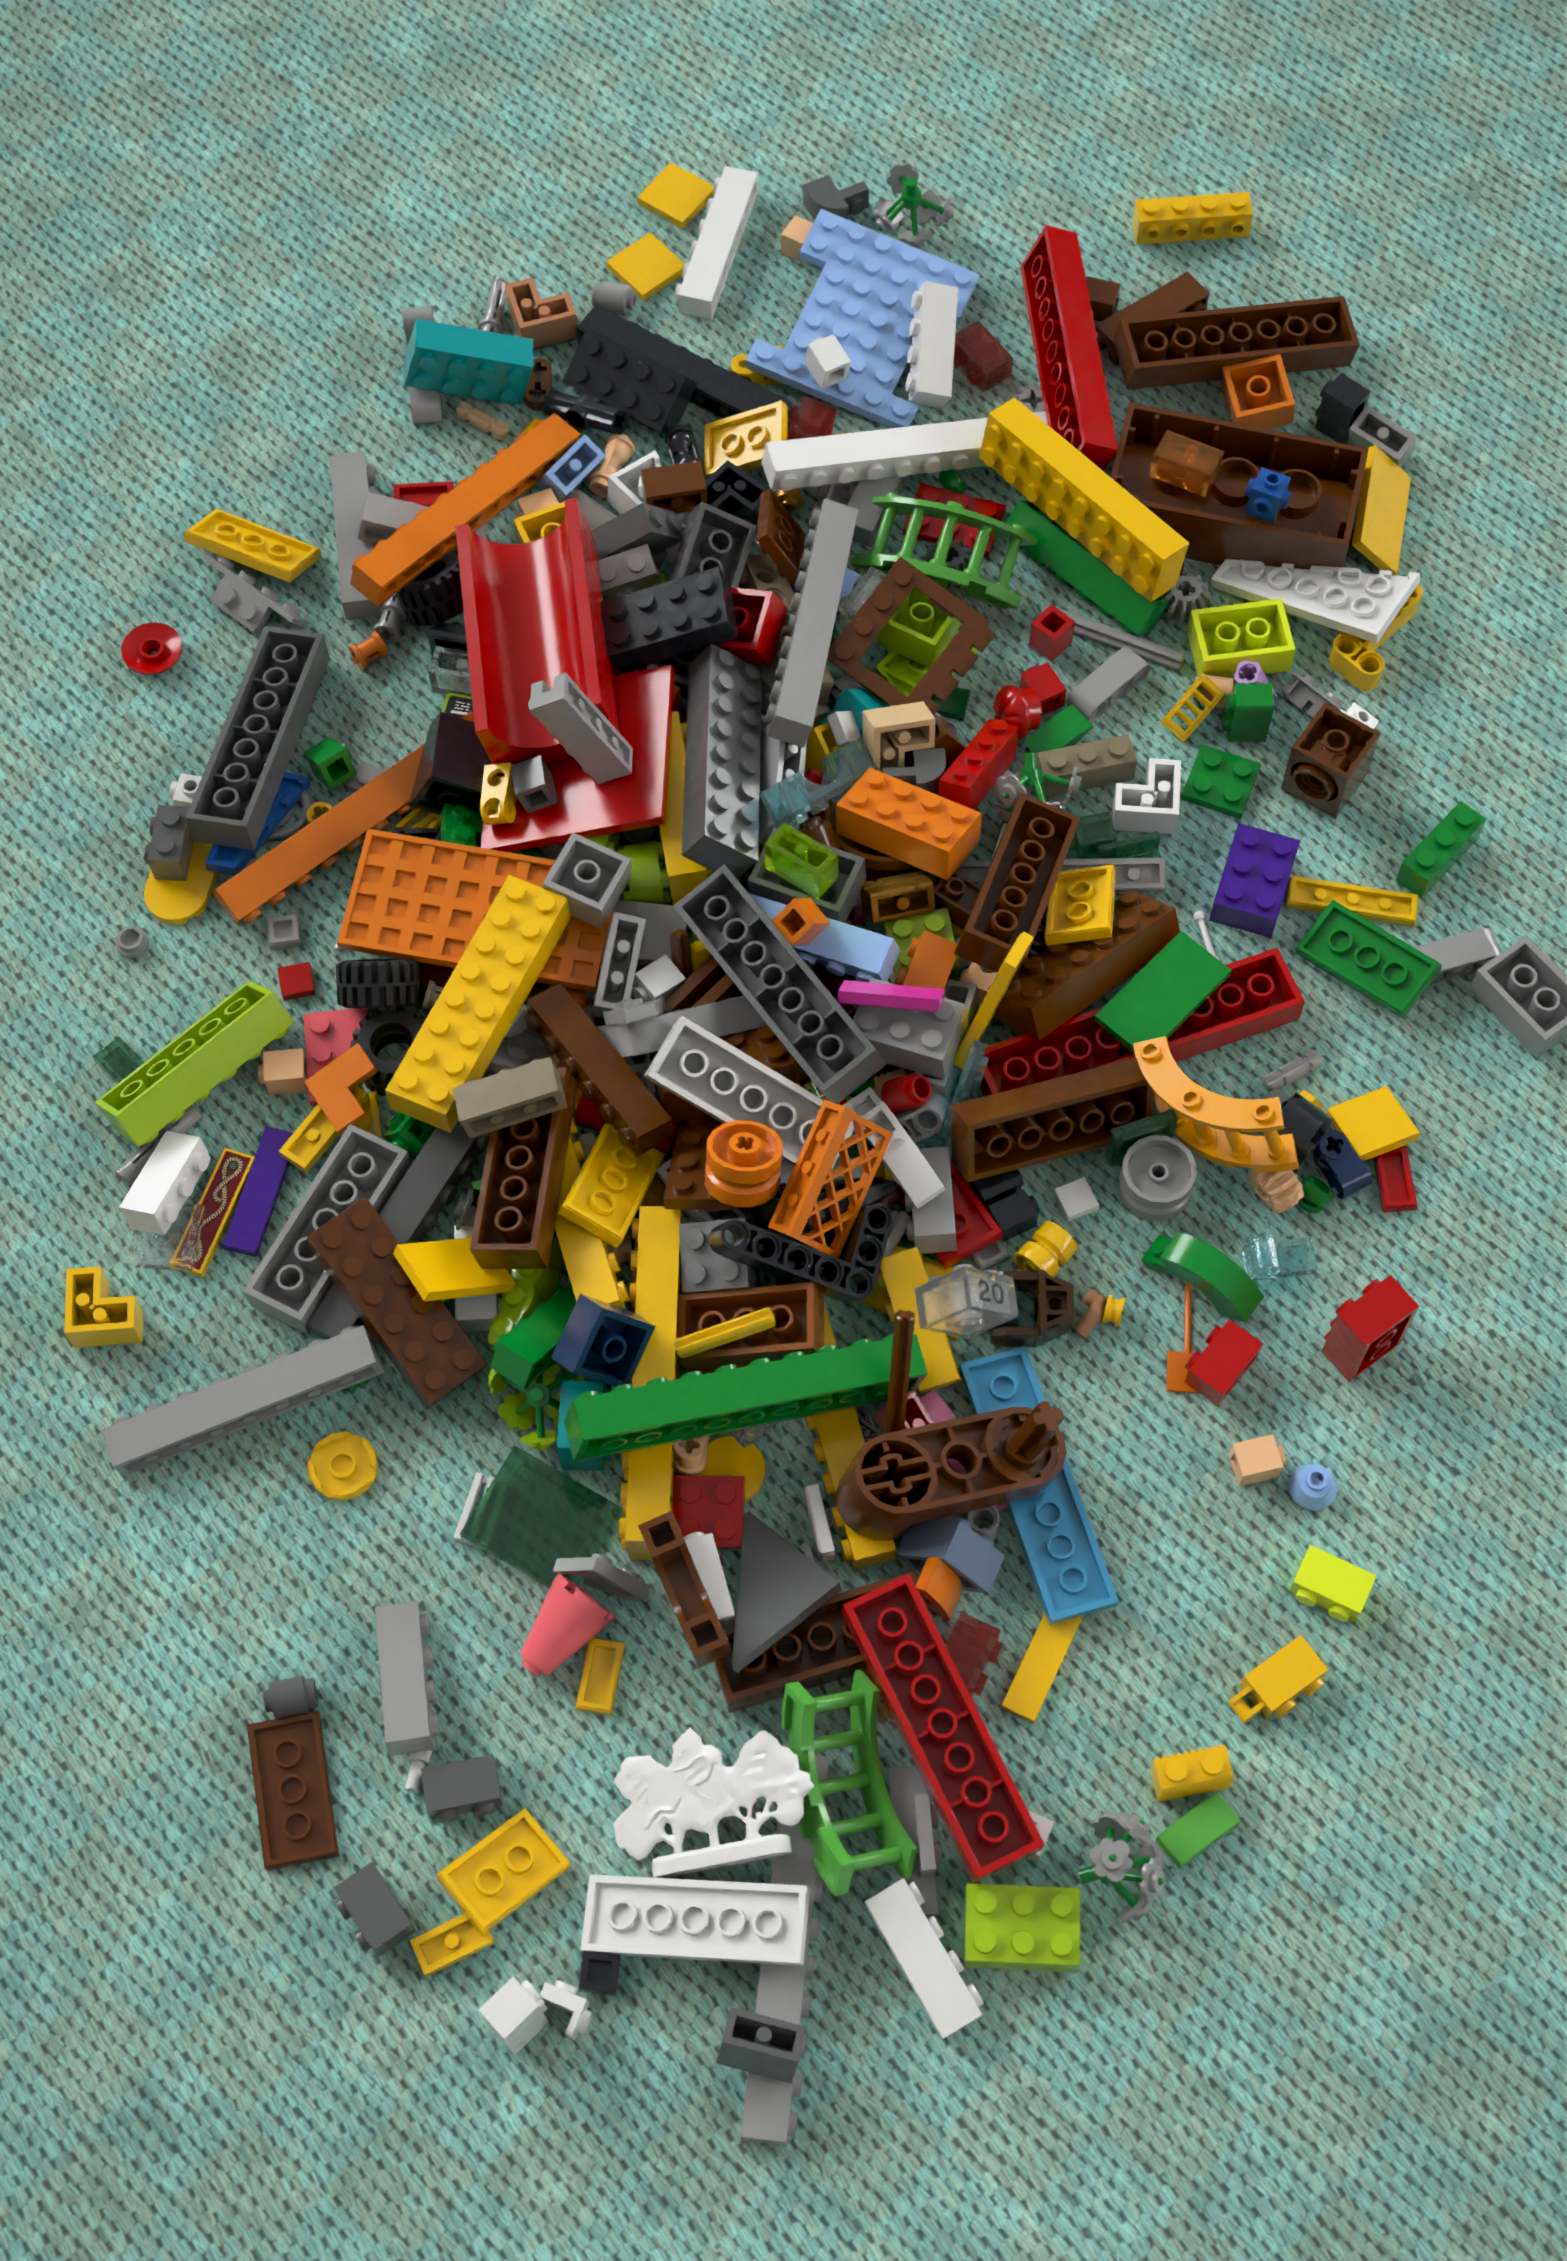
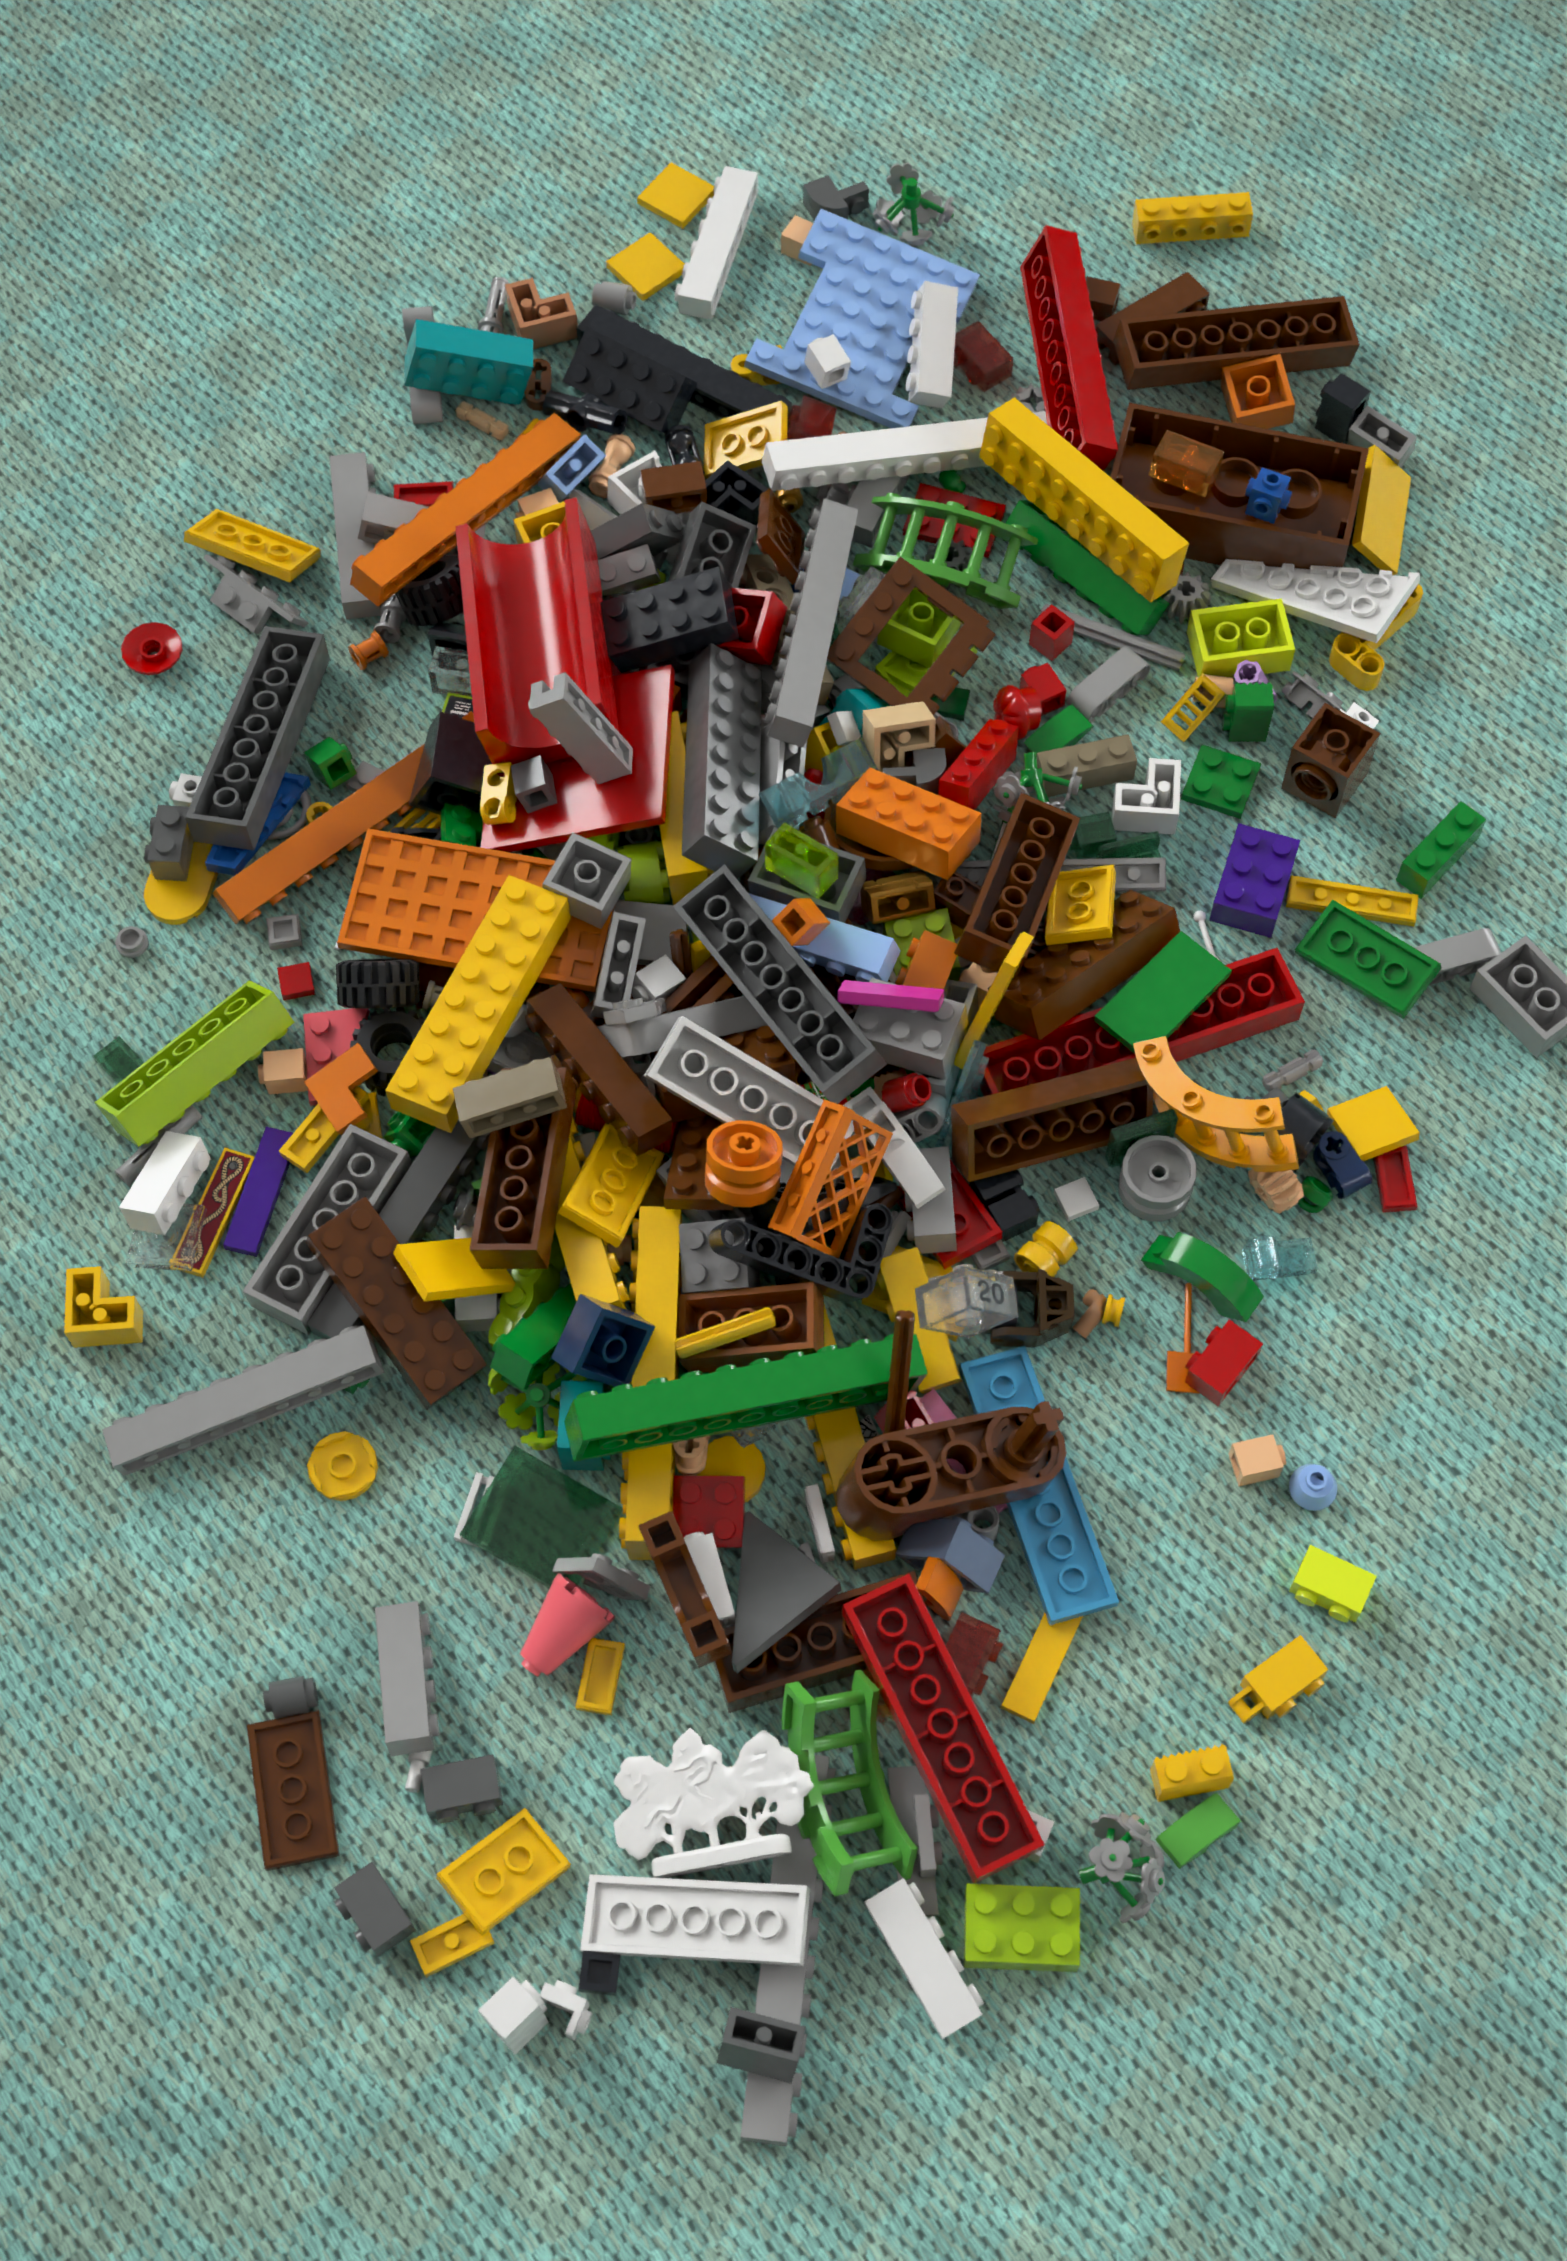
(1369, 1327): red brick -> none

